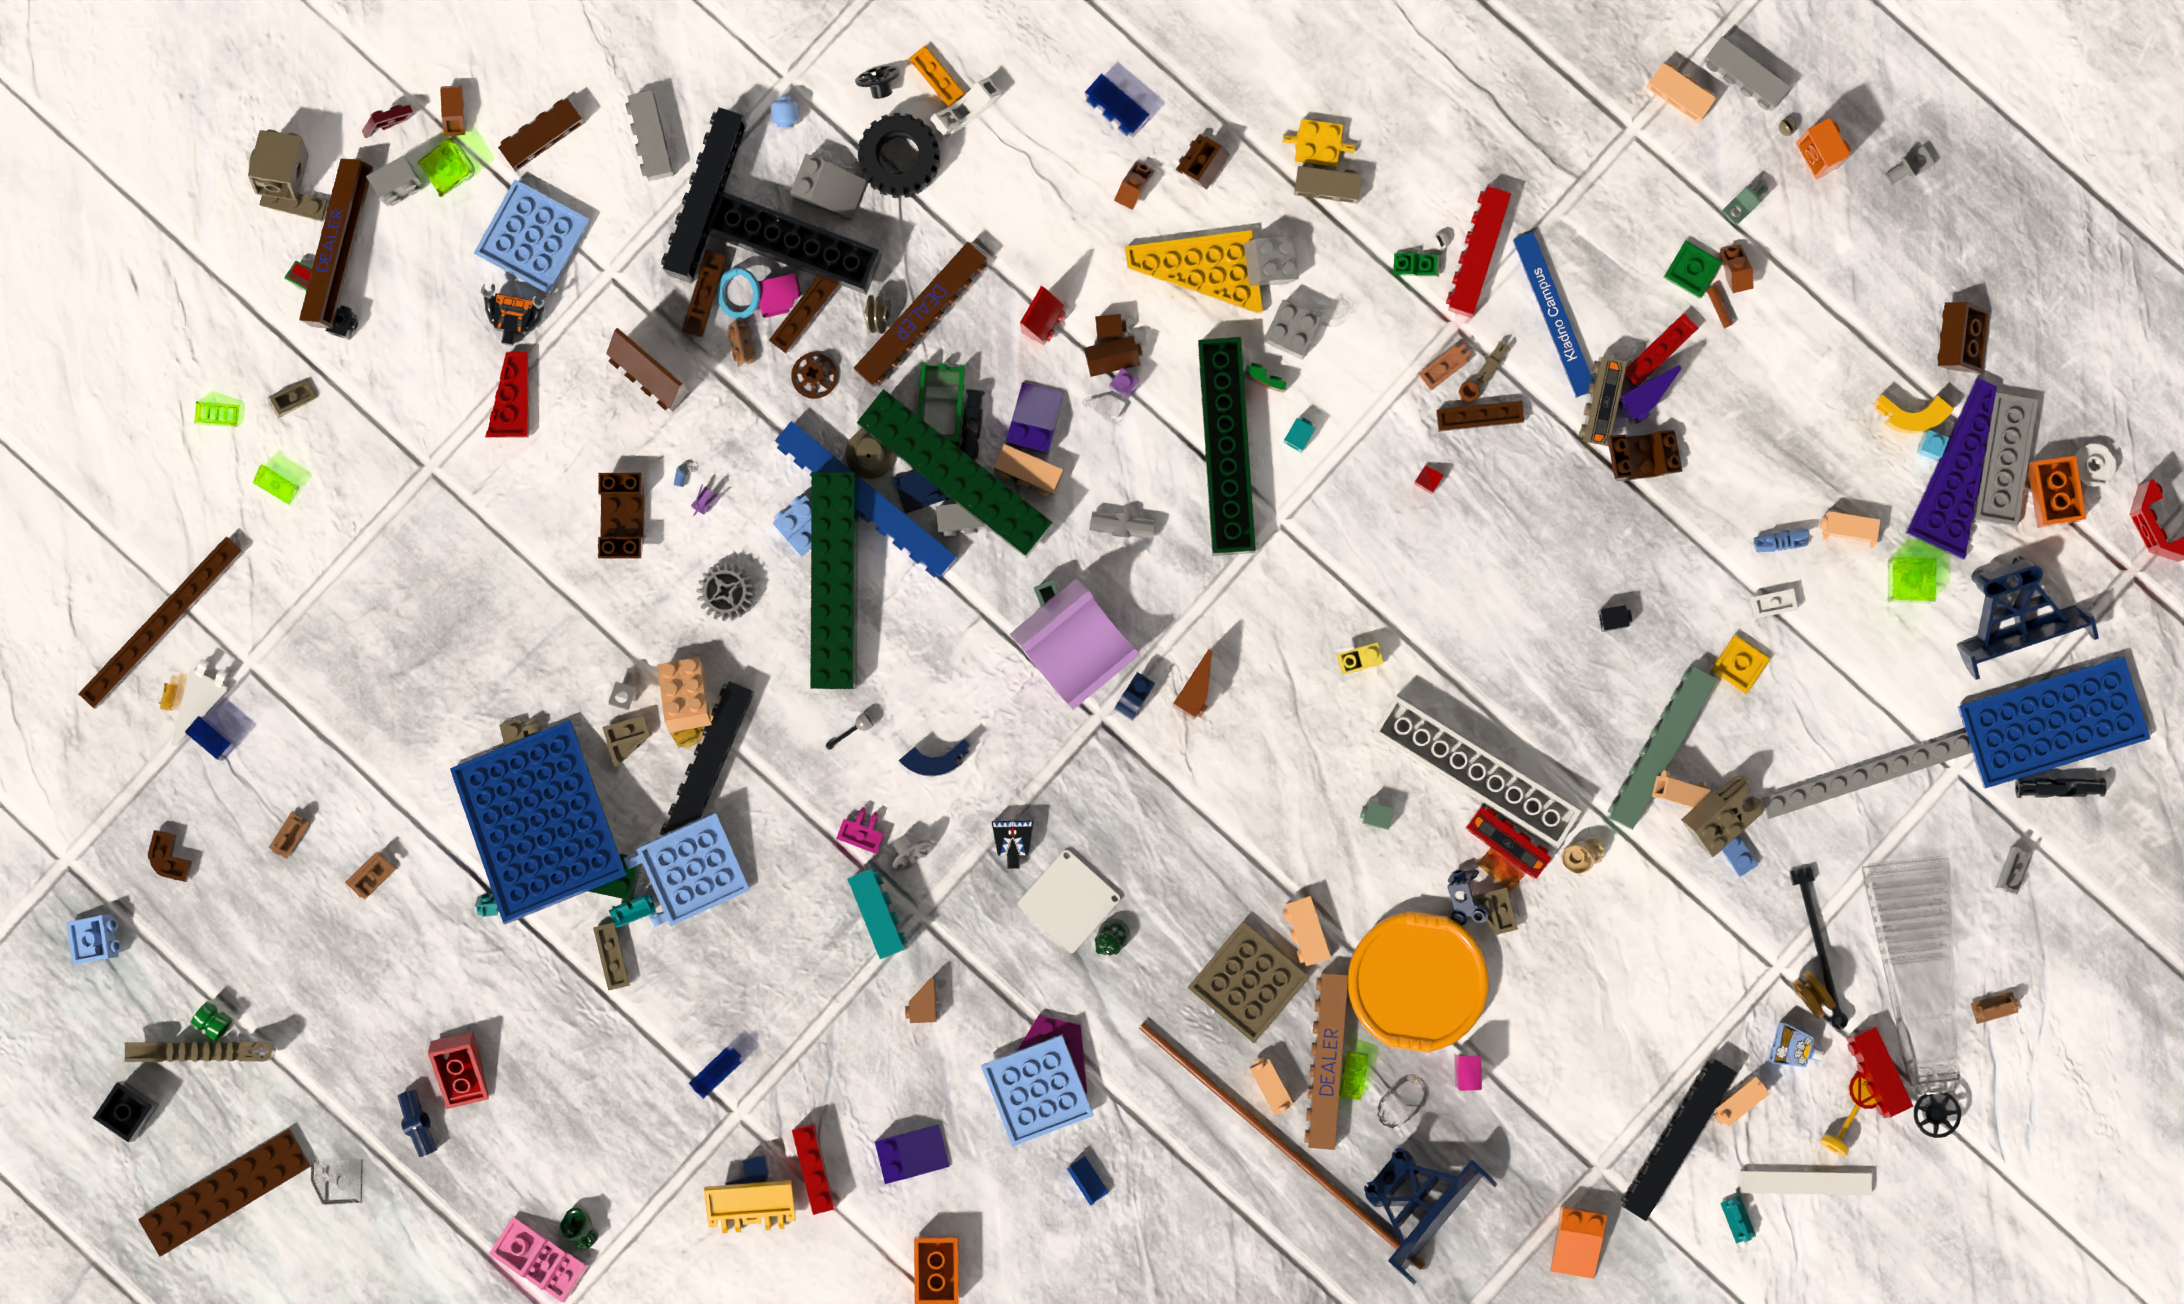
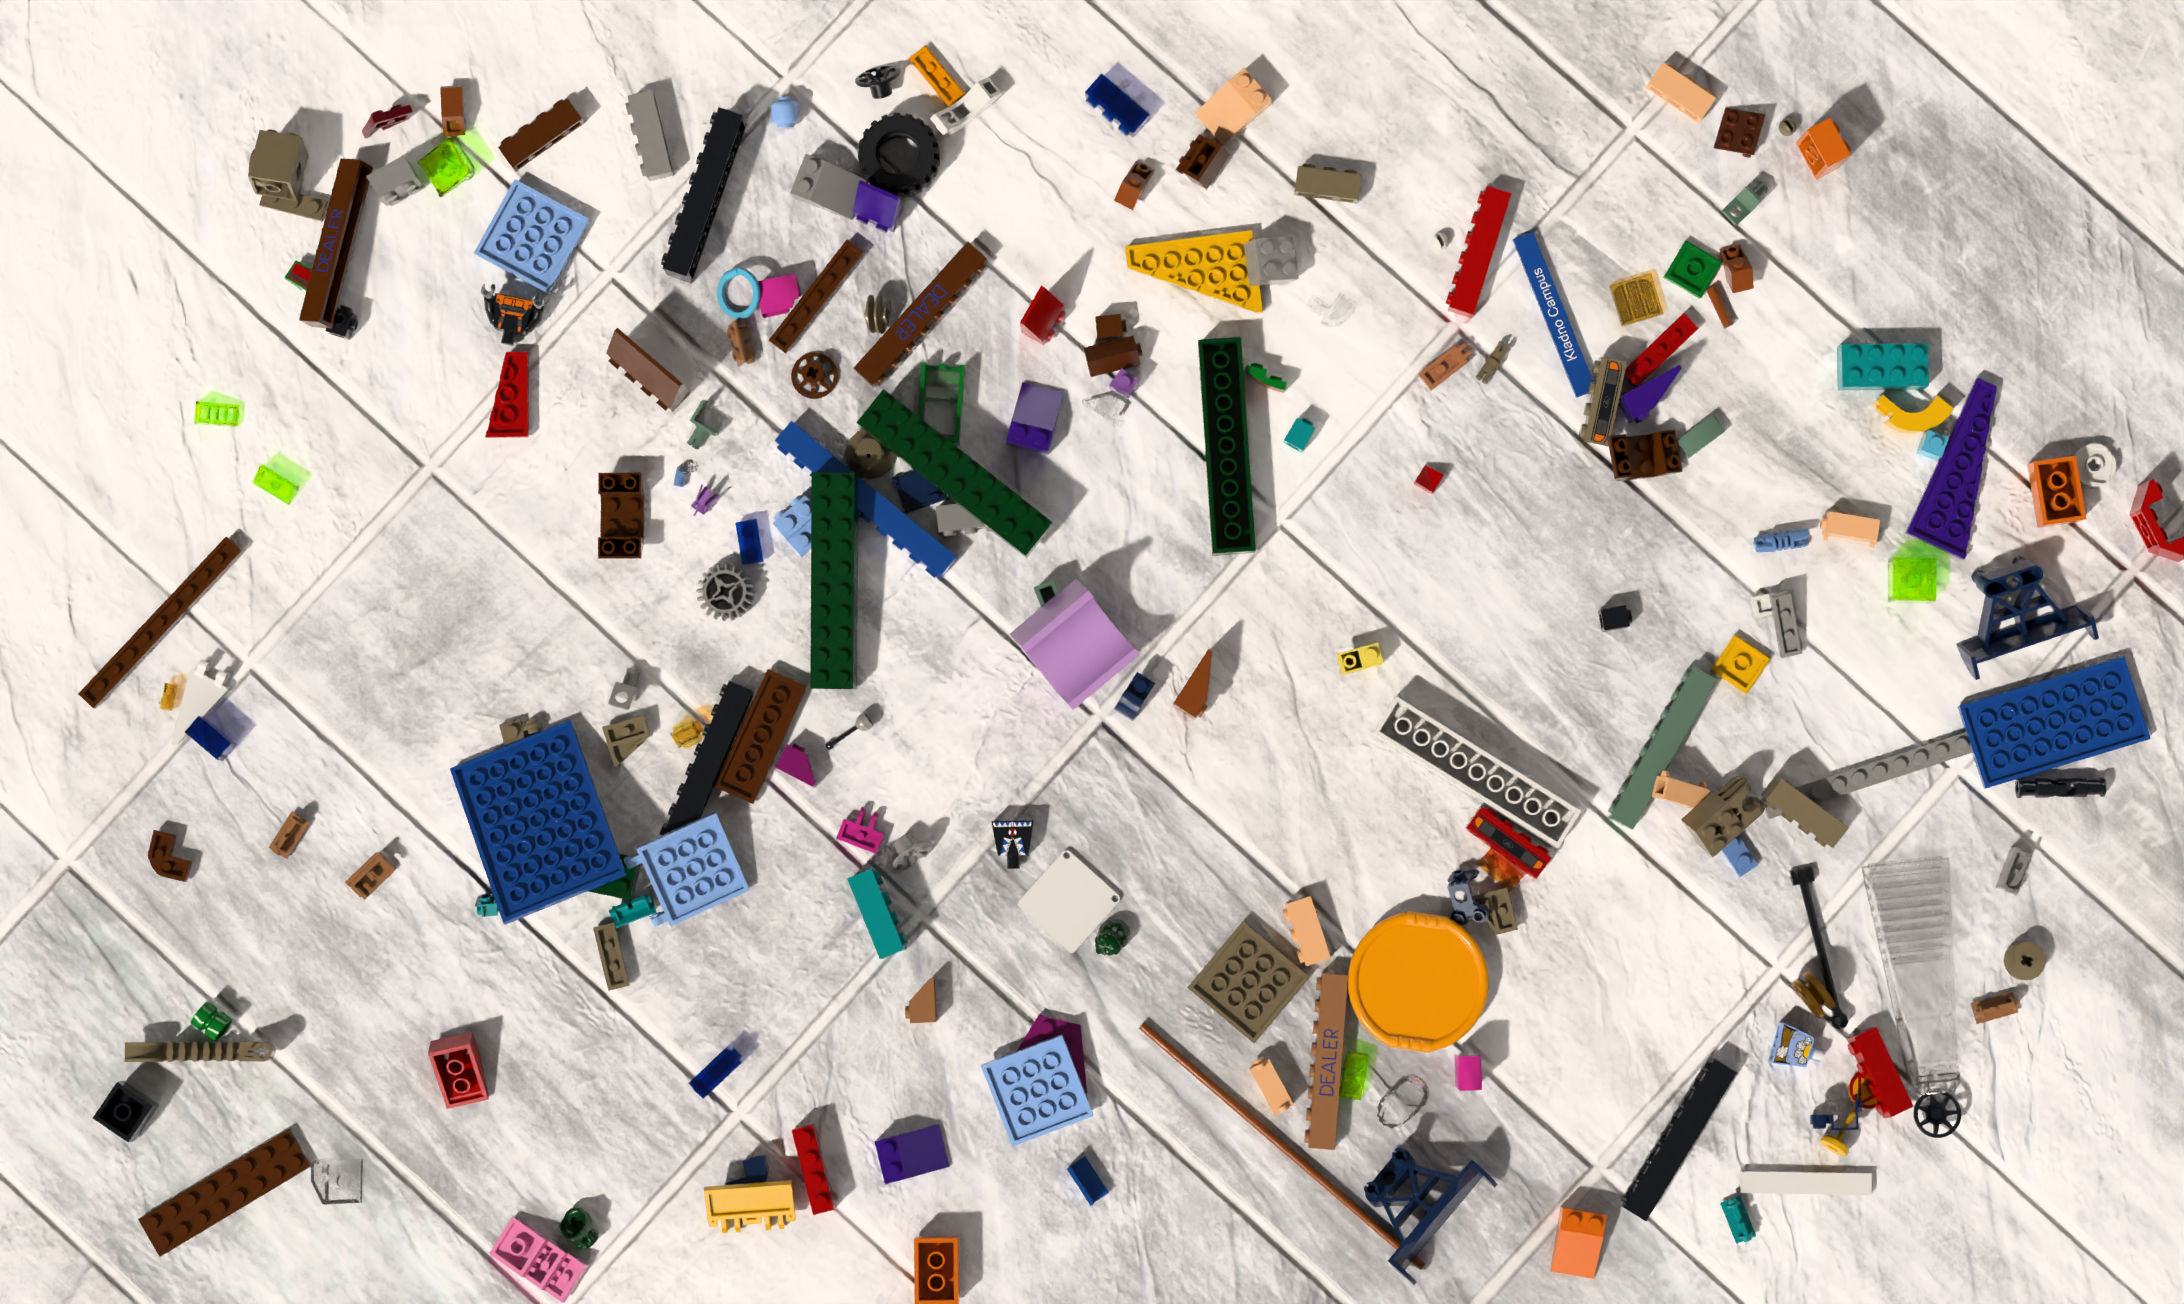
(93, 939): light blue plate -> none
(292, 398): dark tan slope -> none
(416, 1123): dark blue piece -> none
(684, 694): light nougat brick -> none
(701, 428): none -> sand green bracket
(704, 293): reddish brown plate -> none
(749, 542): none -> clear blue plate
(760, 736): none -> reddish brown plate
(794, 242): black brick -> none
(796, 764): none -> magenta slope
(877, 207): none -> dark purple slope
(936, 766): dark blue arch -> none
(972, 412): black piece -> none
(1028, 470): light nougat brick -> none
(1122, 525): light grey piece -> none
(1233, 106): none -> light nougat slope
(1292, 329): light grey brick -> none
(1318, 143): yellow plate -> none
(1377, 815): sand green brick -> none
(1416, 264): green slope -> none
(1469, 391): dark orange tile -> none
(1480, 416): reddish brown plate -> none
(1582, 855): tan hair -> none
(1636, 300): none -> clear yellow tile
(1700, 436): none -> sand green slope
(1739, 131): none -> copper hinge
(1740, 1101): light nougat brick -> none
(1746, 74): light grey brick -> none
(1785, 624): none -> light grey tile
(1804, 811): none -> dark tan brick
(1820, 1121): none -> dark blue piece
(1882, 366): none -> teal brick
(1908, 166): light grey bracket -> none
(1963, 337): reddish brown slope -> none
(2006, 459): light grey plate -> none
(2035, 963): none -> dark tan piece

